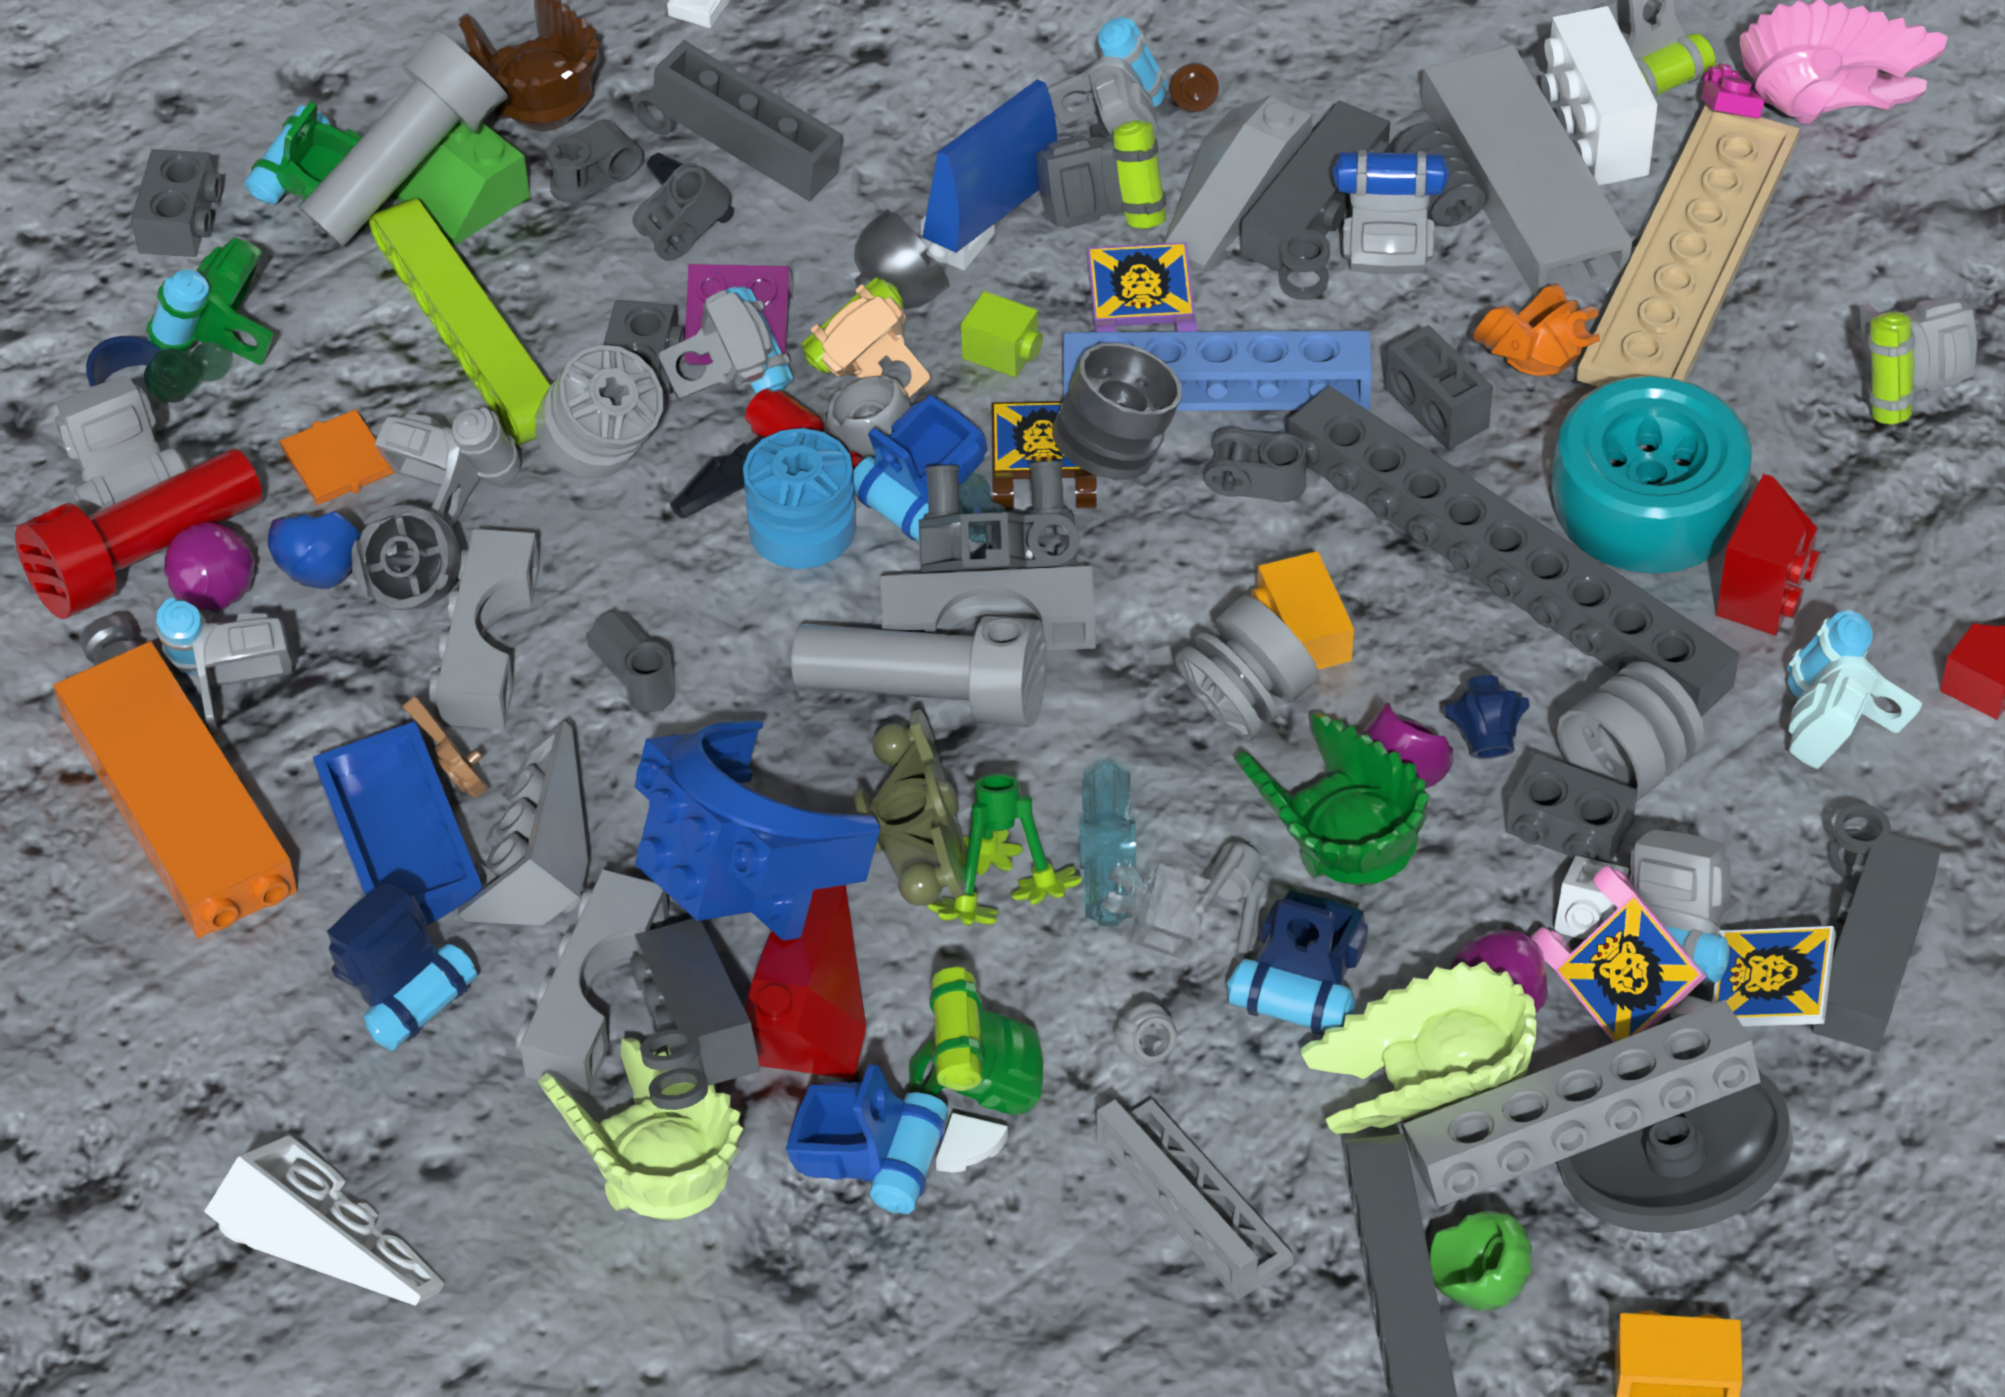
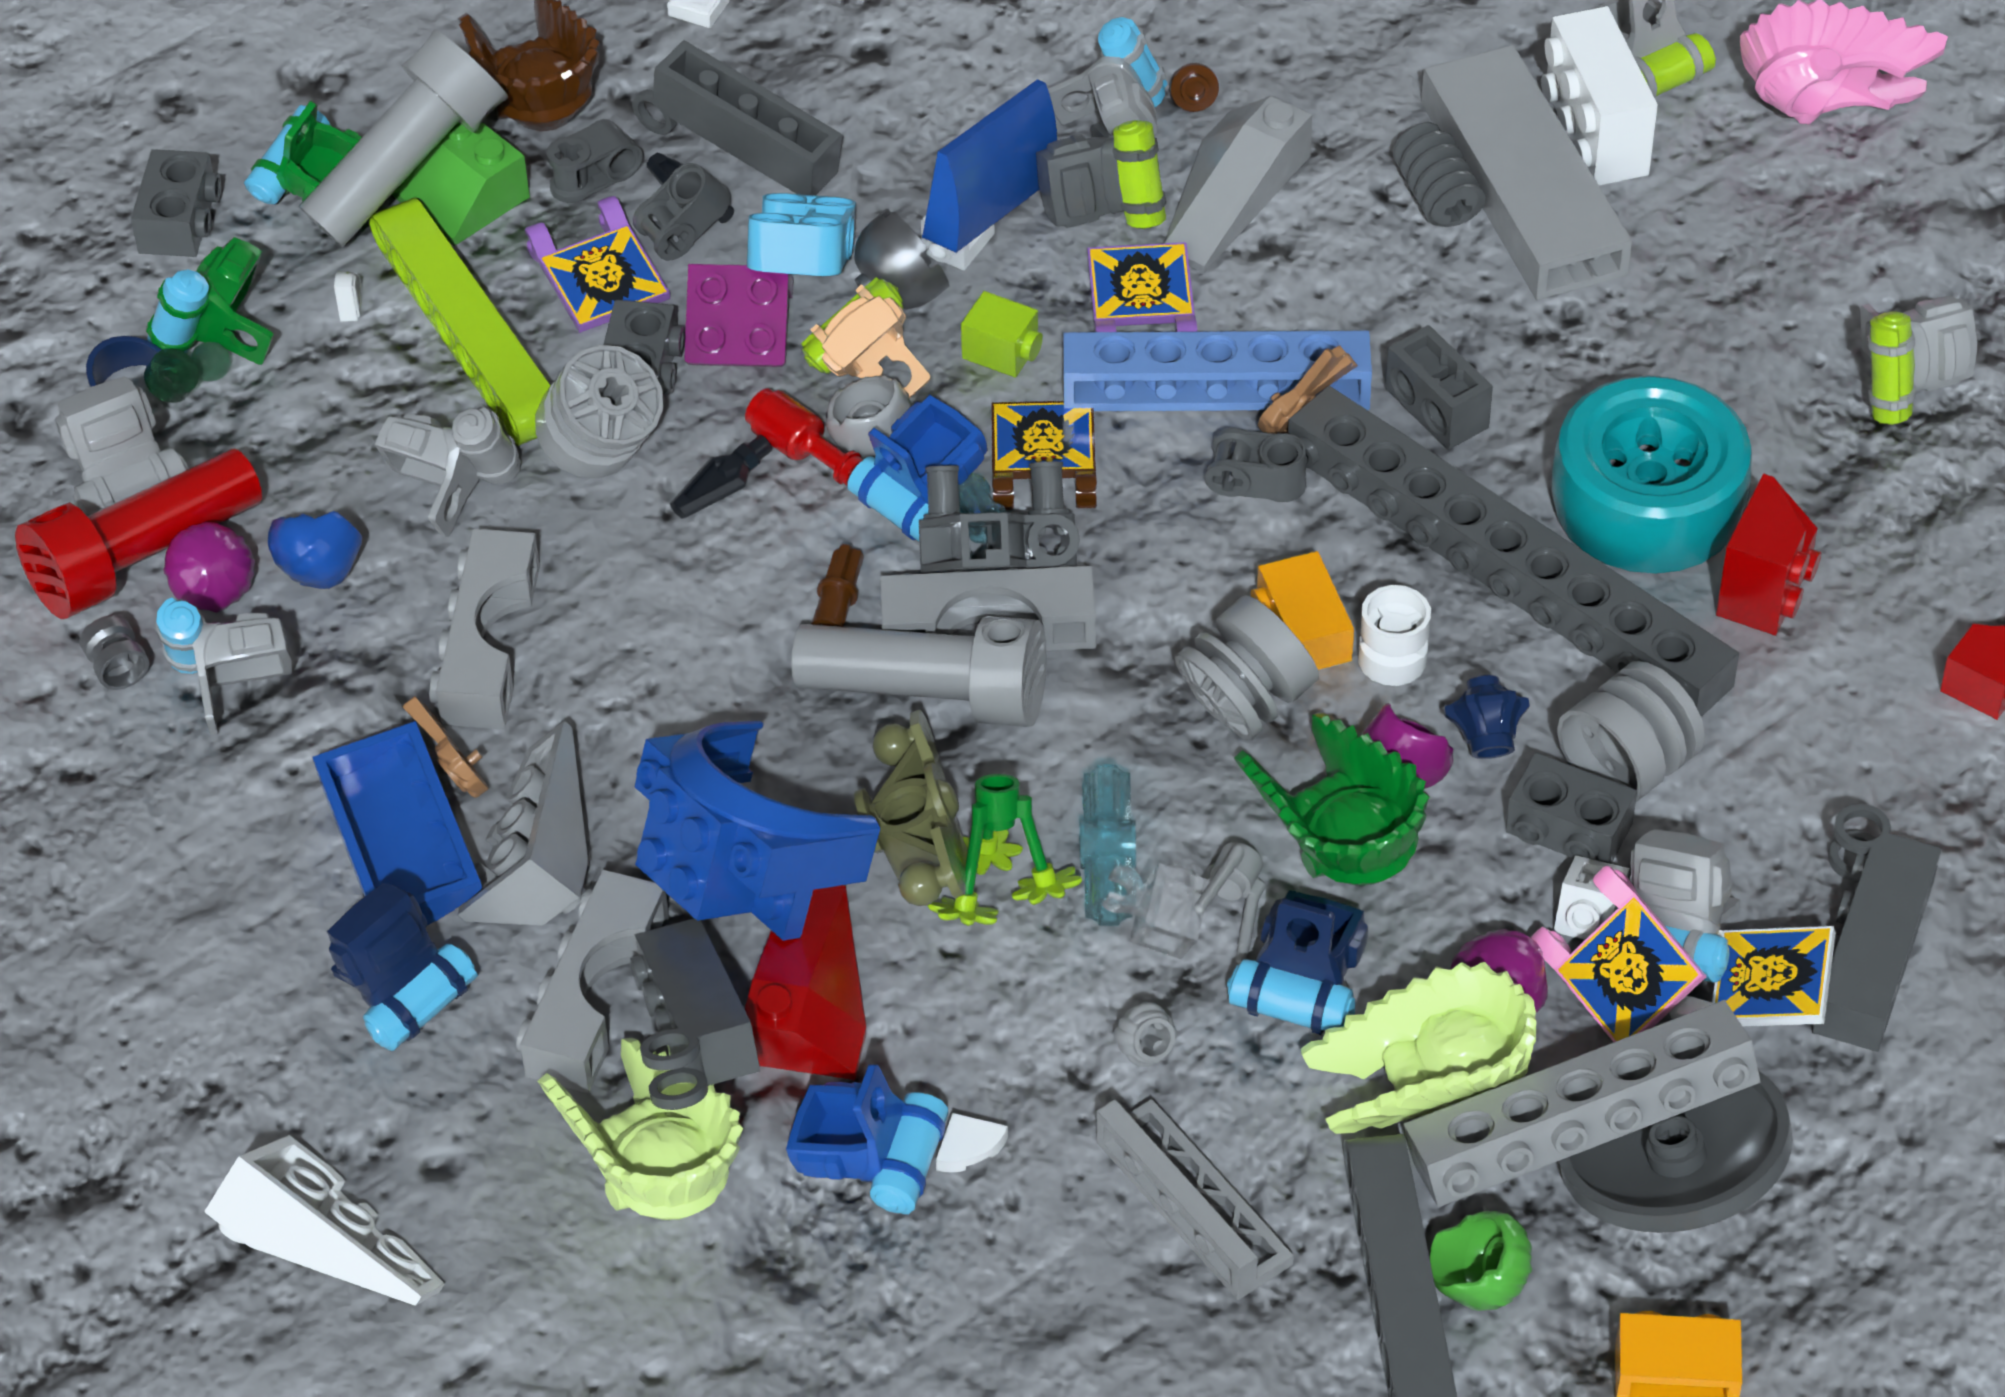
(175, 789): orange brick -> none
(335, 457): orange piece -> none
(348, 295): none -> white tile
(406, 557): flat silver cylinder -> none
(598, 269): none -> flag
(634, 660): dark grey piece -> none
(737, 344): light grey piece -> none
(799, 498): dark azure wheel -> none
(801, 234): none -> medium azure beam
(839, 588): none -> reddish brown axle
(978, 1049): green piece -> none
(1116, 411): flat silver wheel -> none
(1305, 204): dark grey hinge -> none
(1325, 371): none -> medium nougat piece
(1389, 208): light grey piece -> none
(1394, 635): none -> white wheel
(1542, 336): orange helmet -> none
(1690, 249): tan plate -> none
(1730, 94): dark pink plate -> none
(1835, 688): light aqua piece -> none

